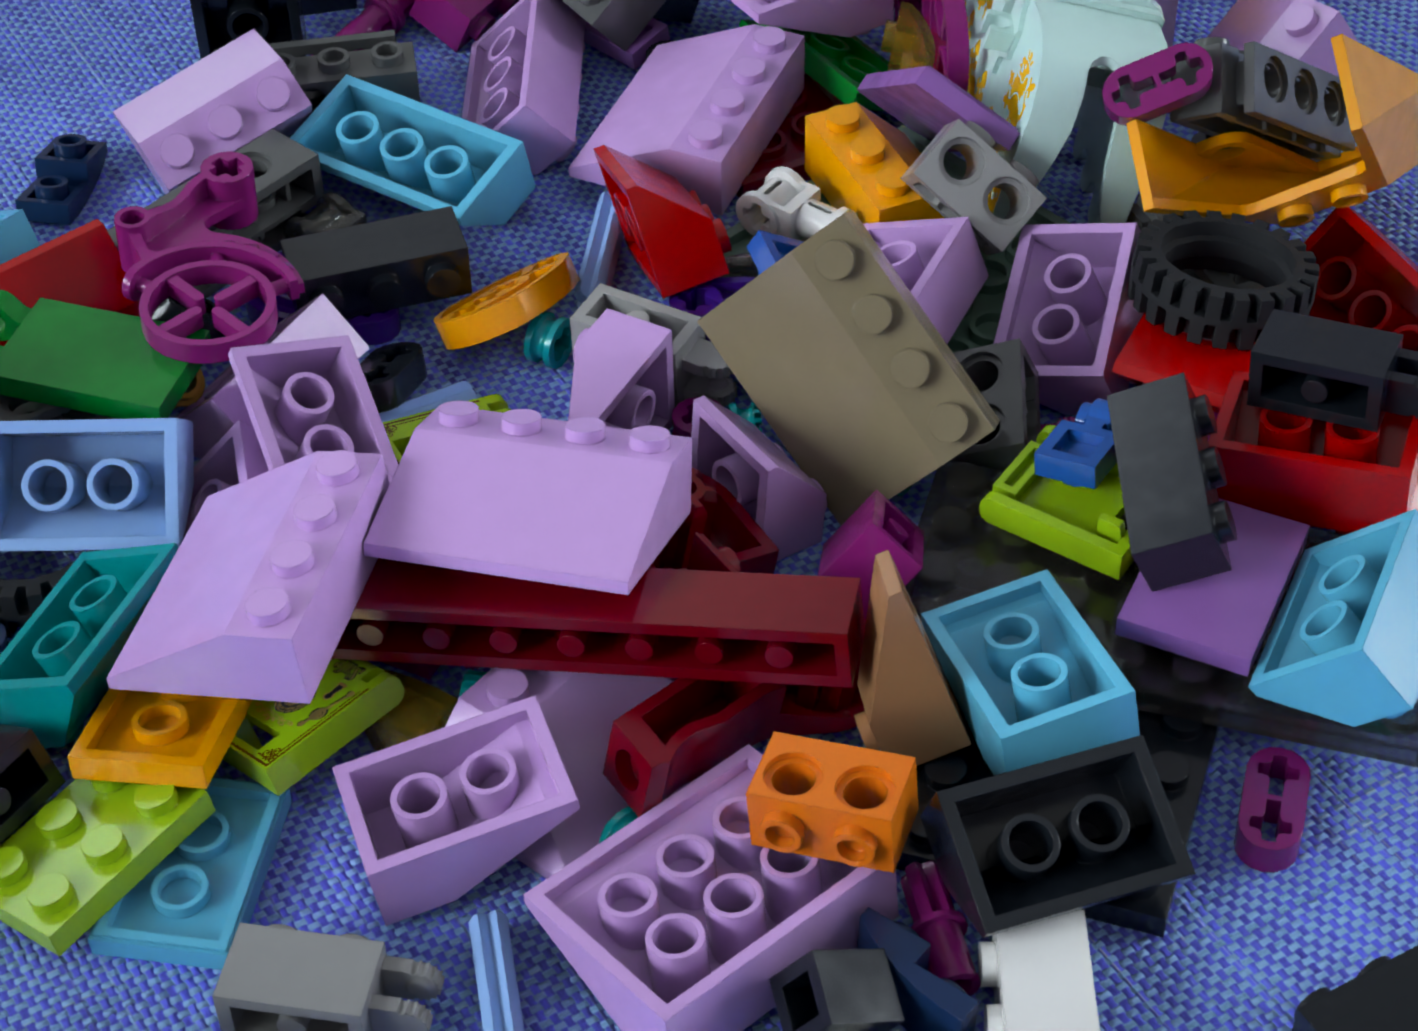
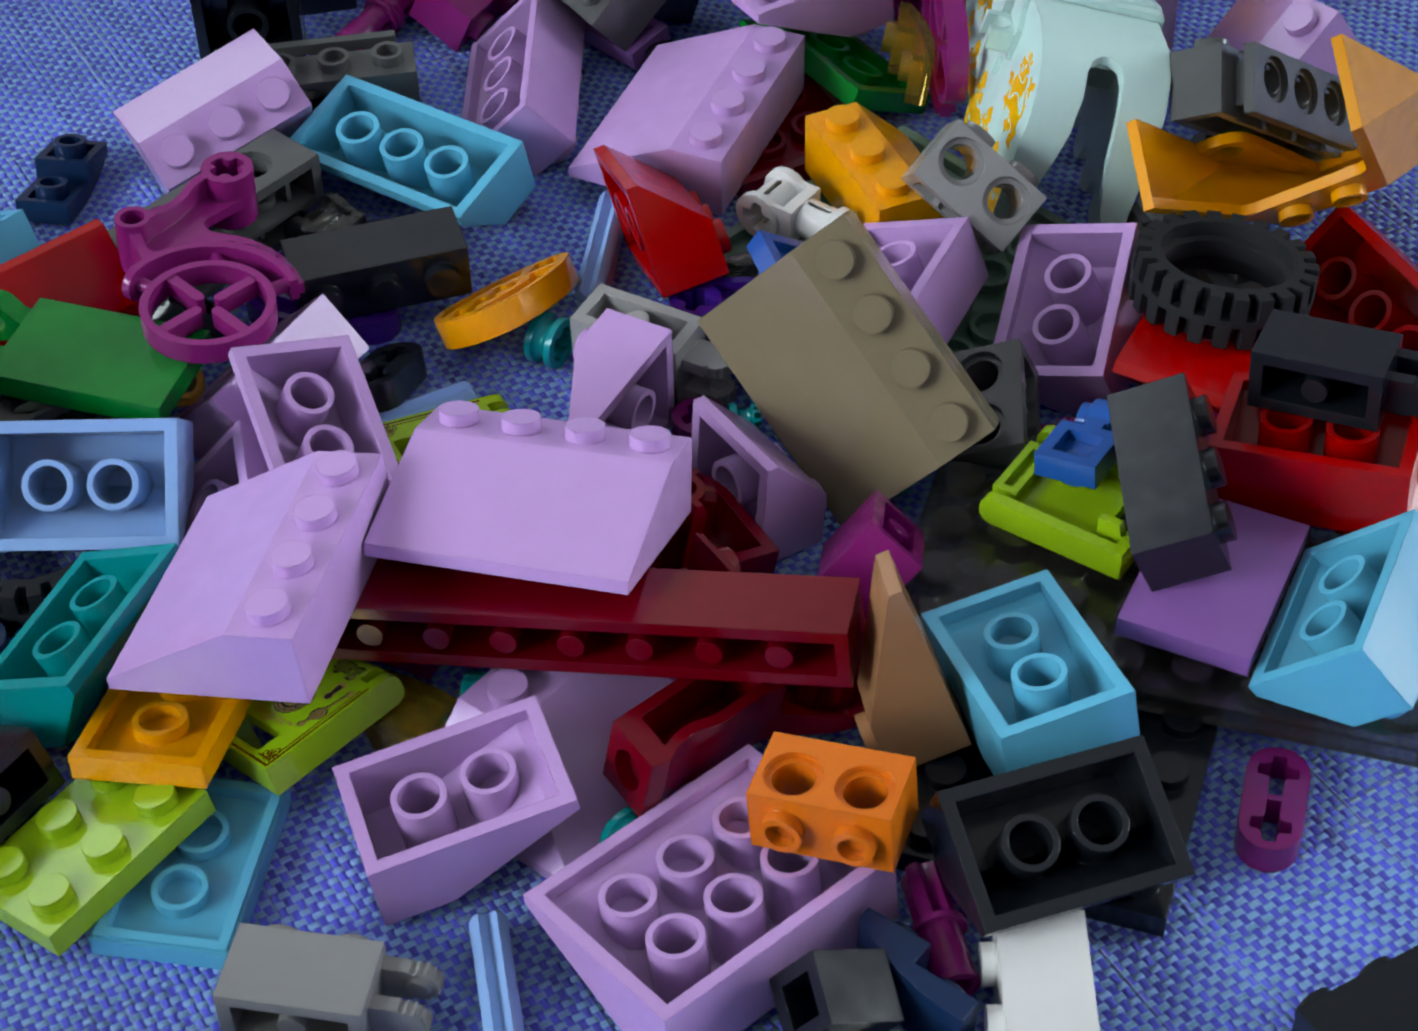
(929, 101): medium lavender tile -> none
(1152, 71): magenta beam -> none

